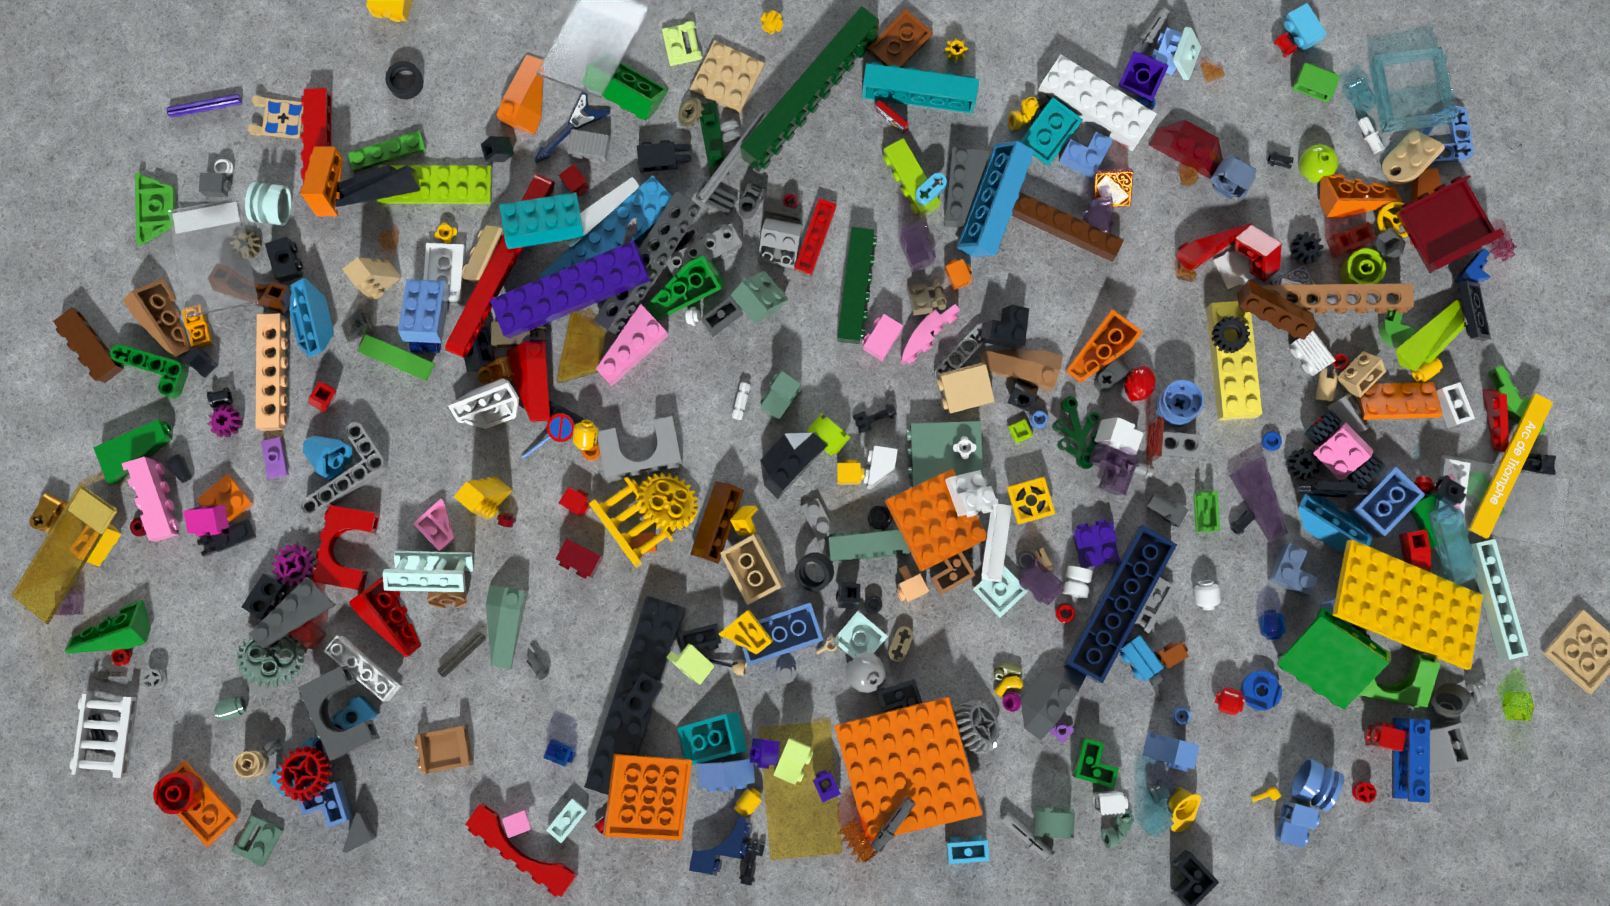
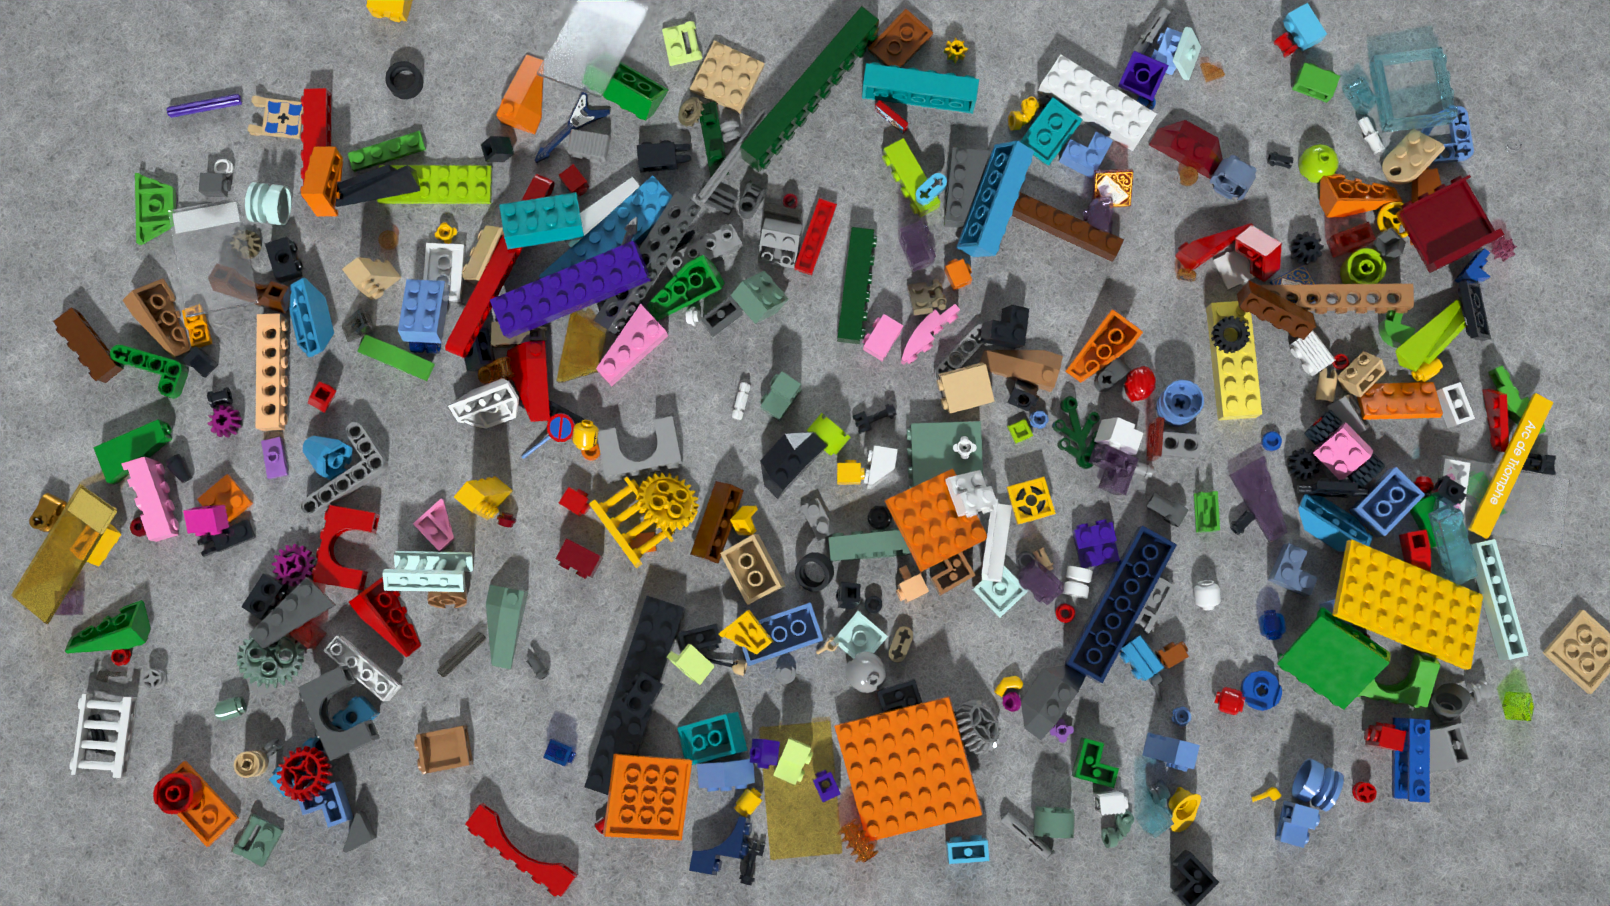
(516, 823): bright pink panel -> none
(566, 820): light aqua plate -> none
(771, 22): yellow gear -> none
(888, 831): dark grey pin -> none
(1006, 668): olive arm -> none

